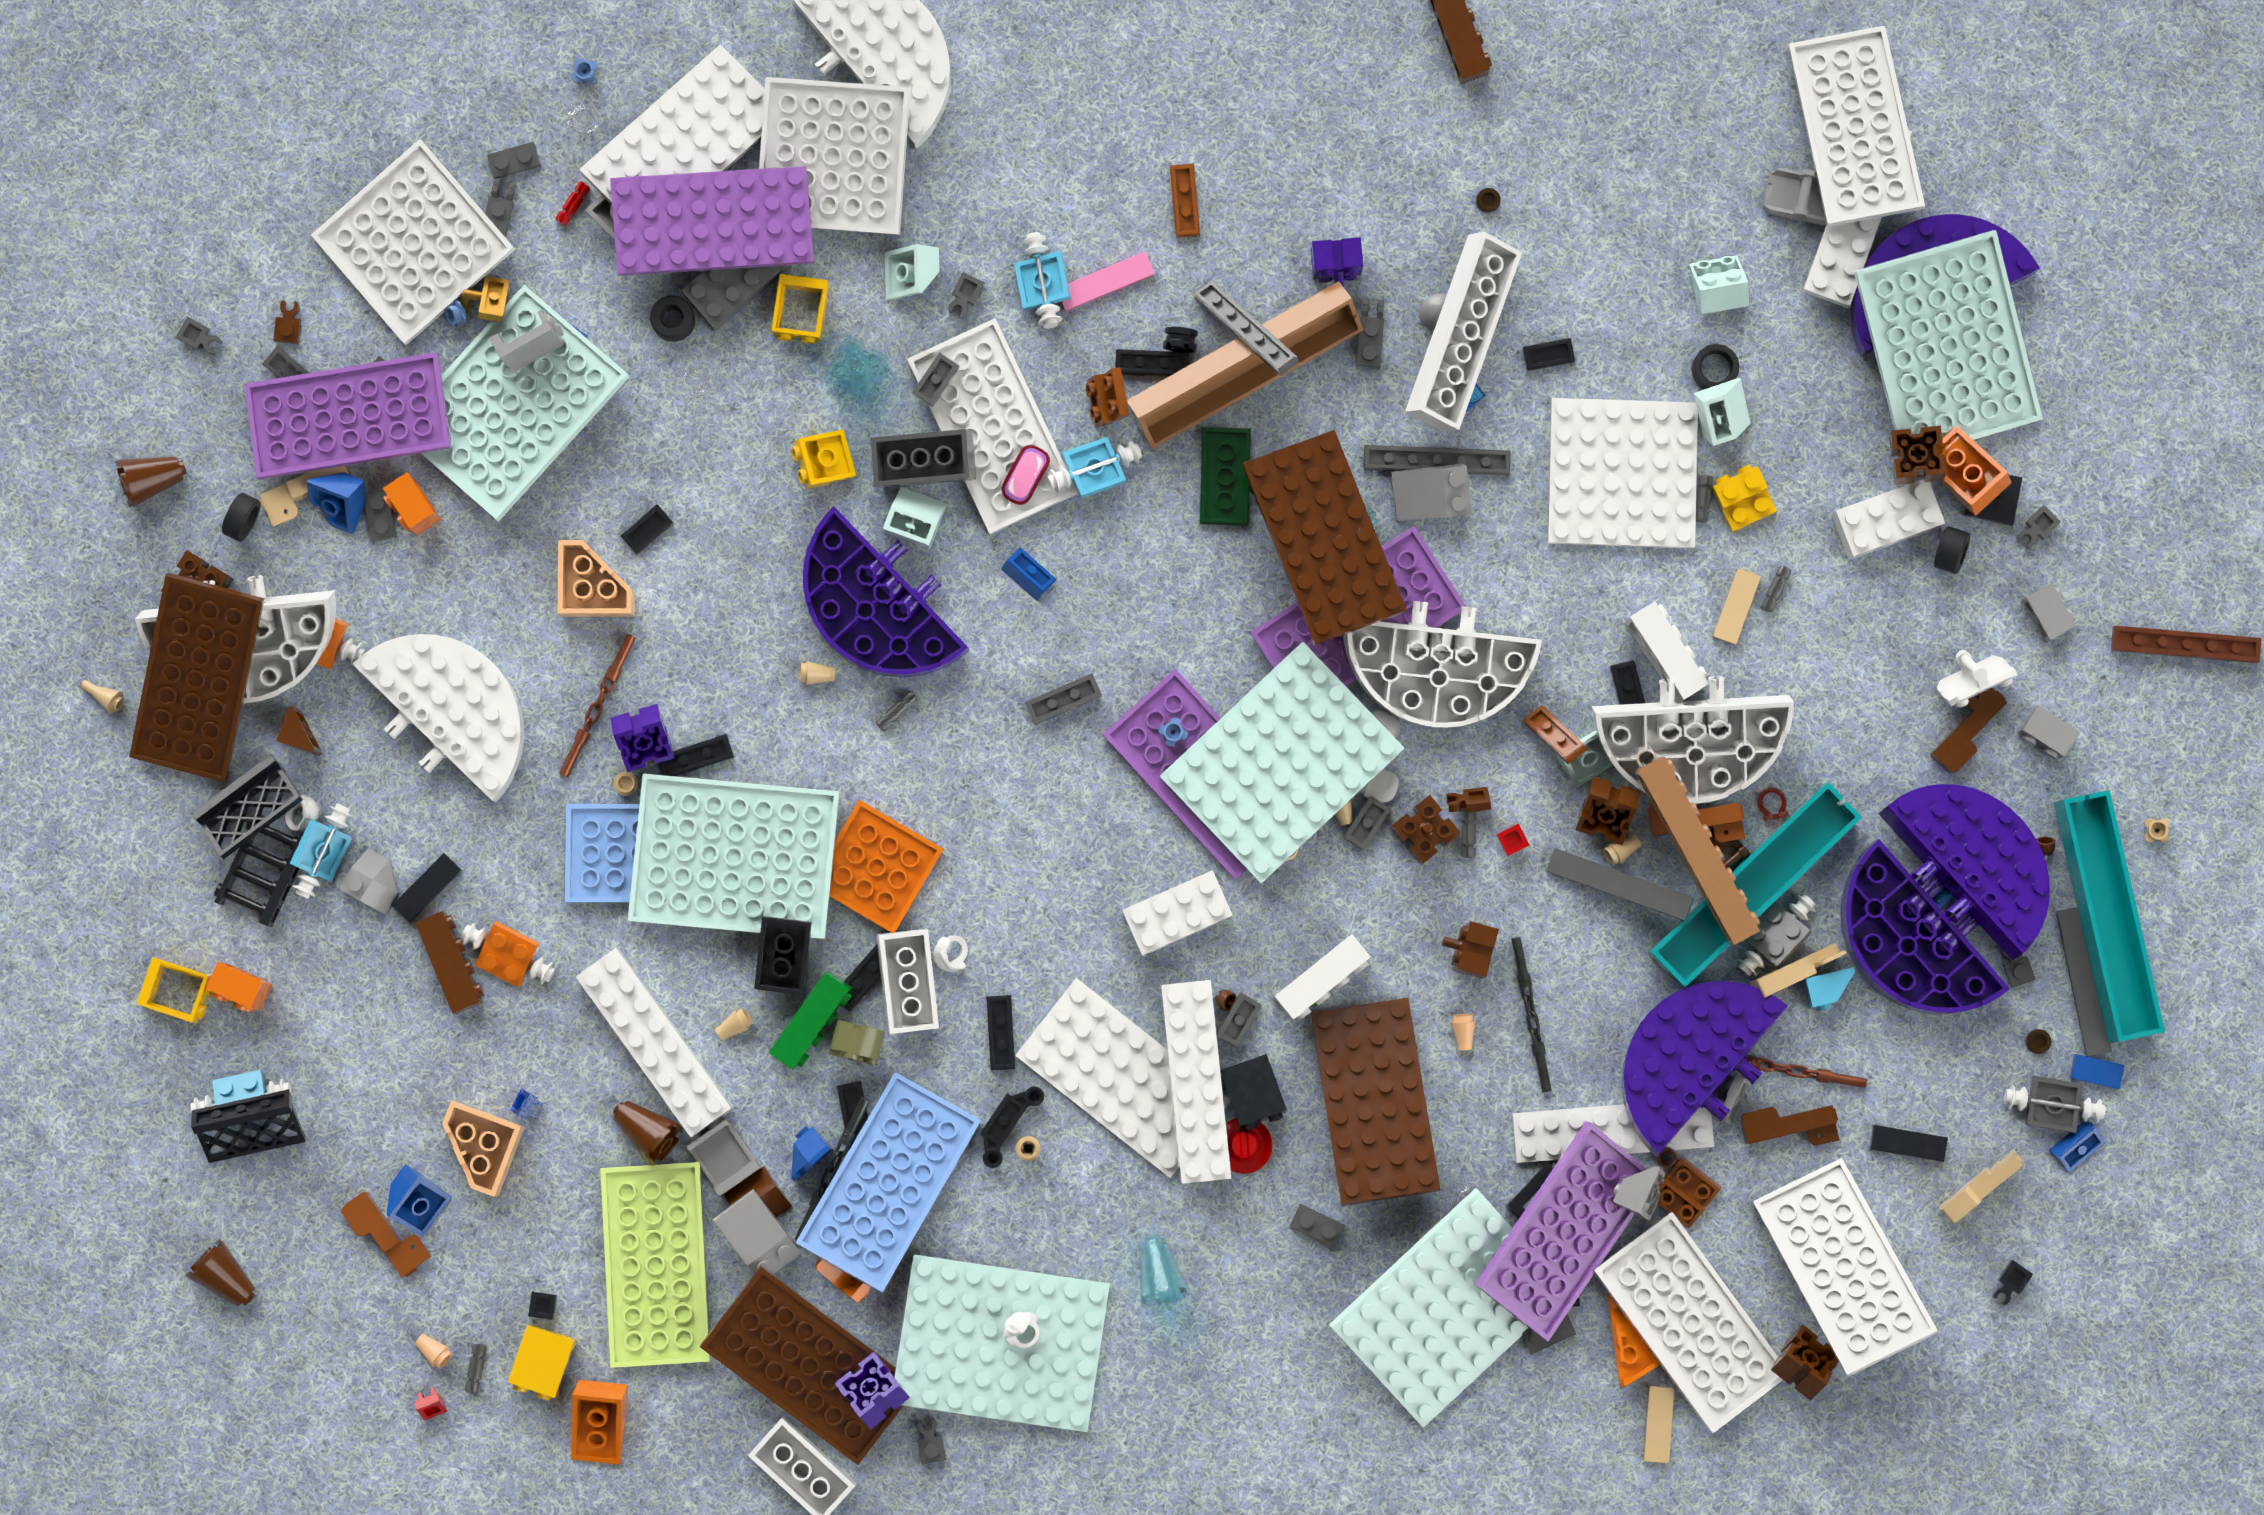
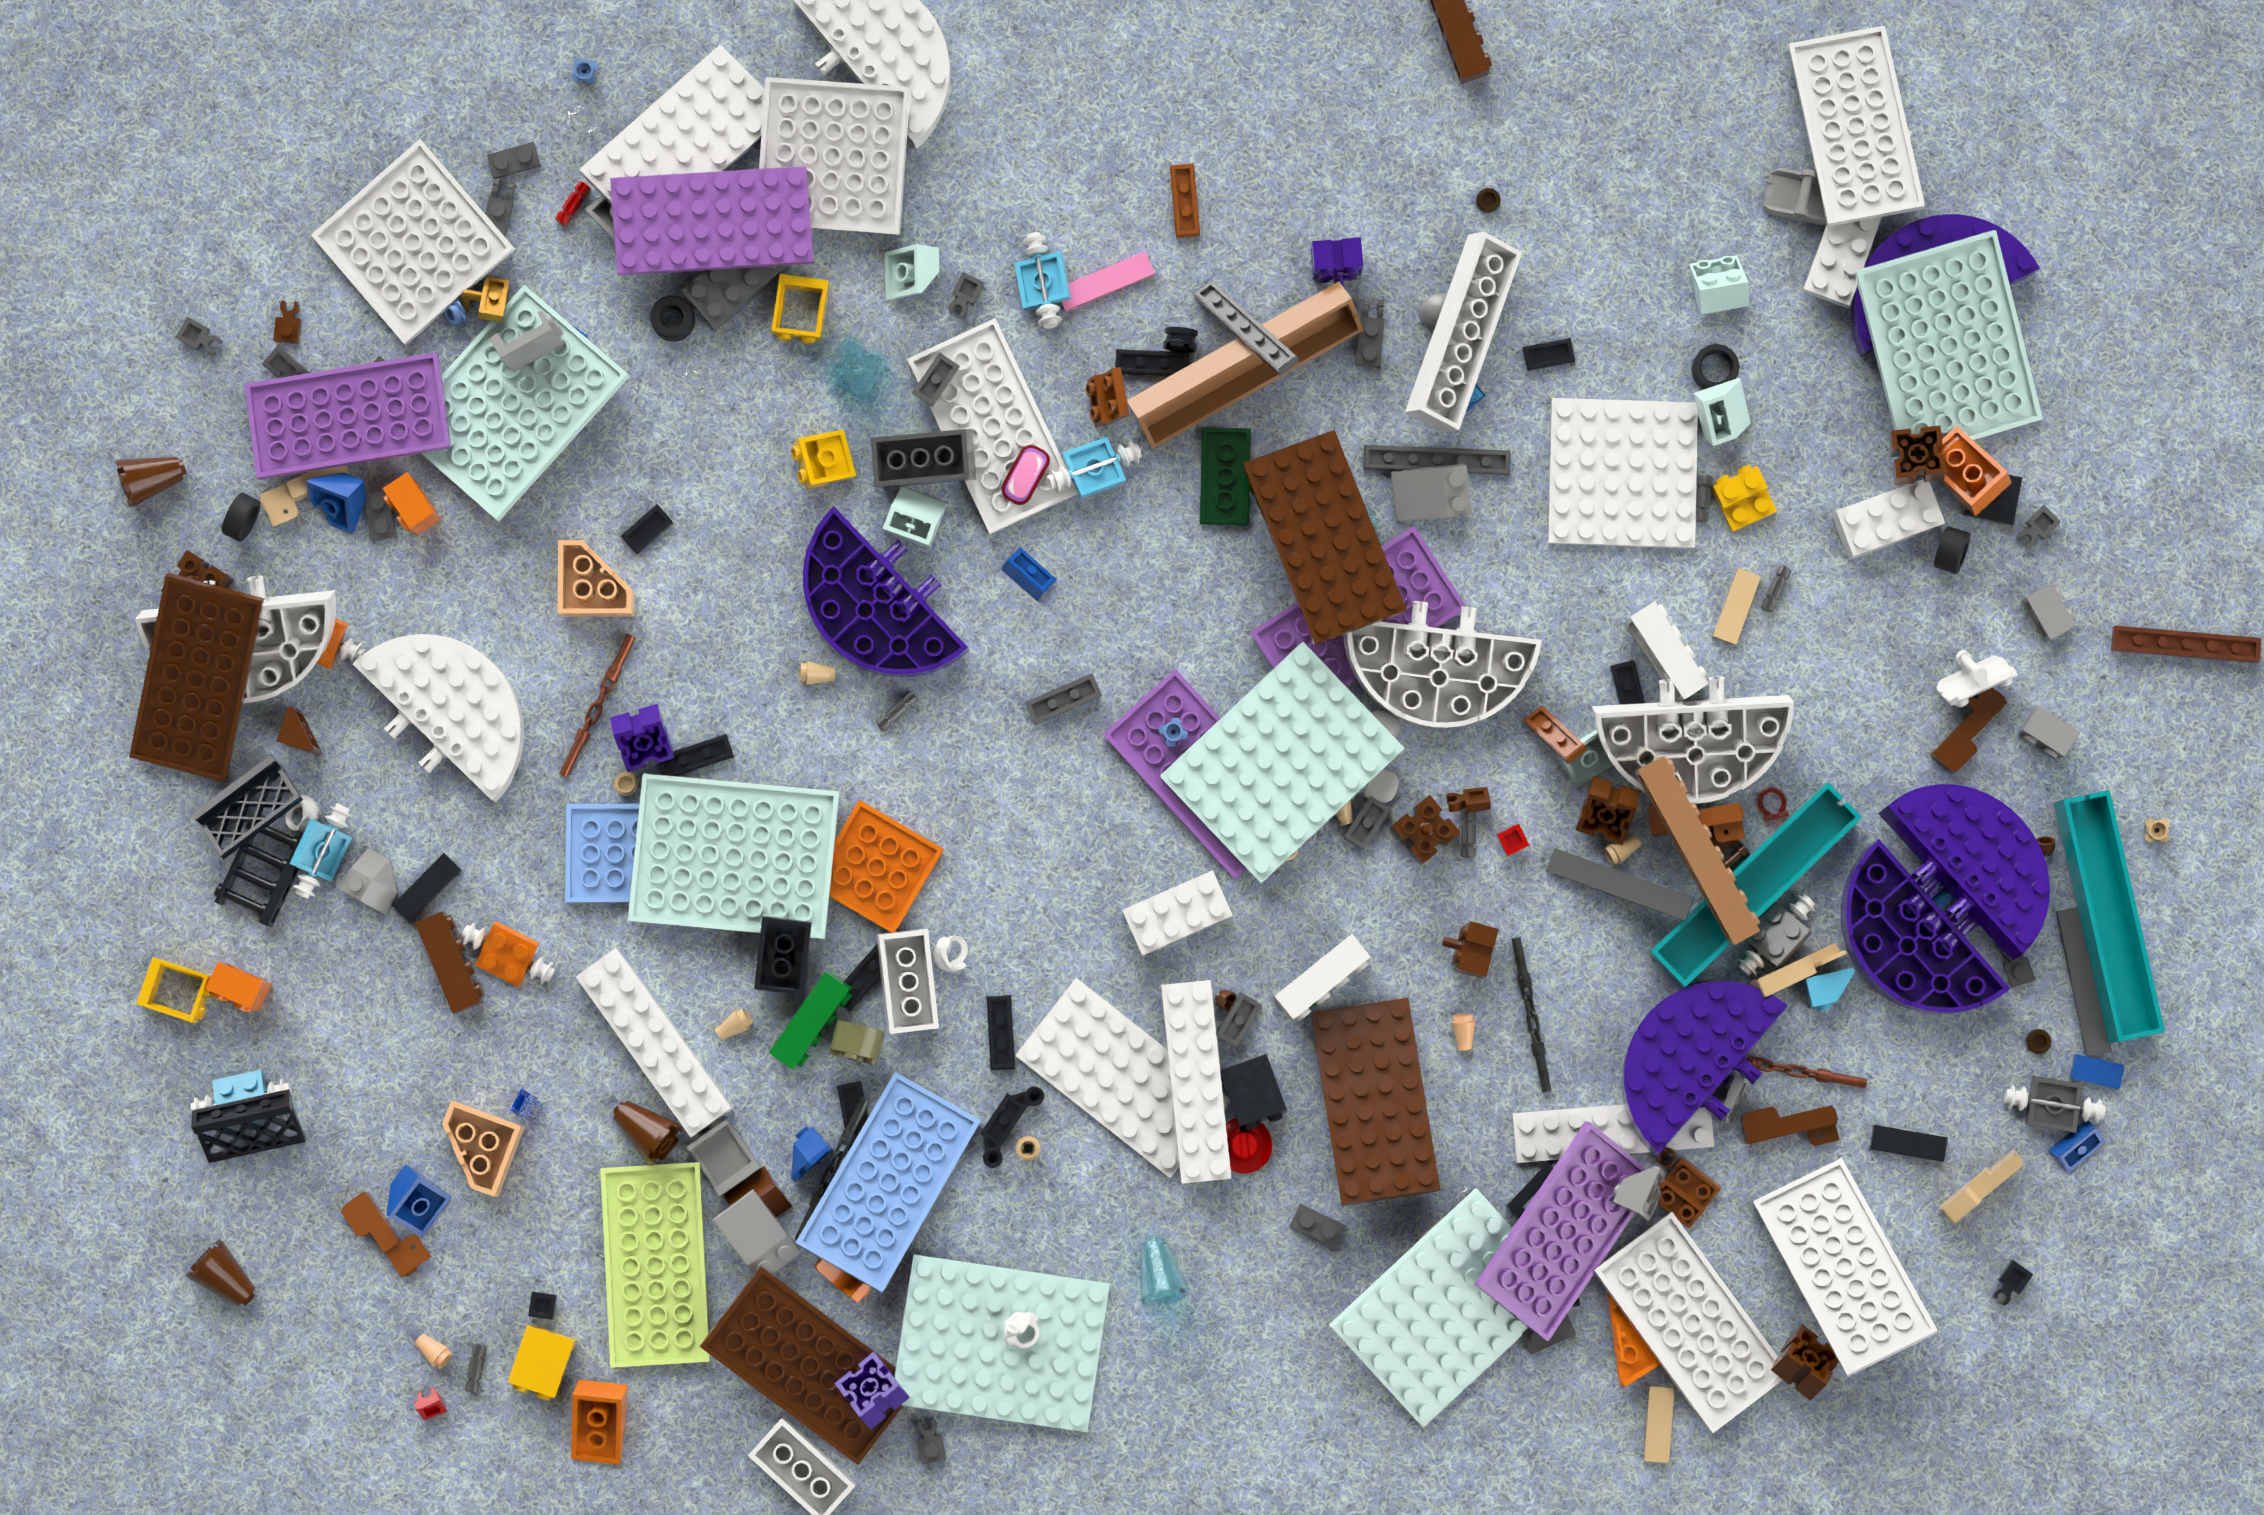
(110, 699): tan cone -> none

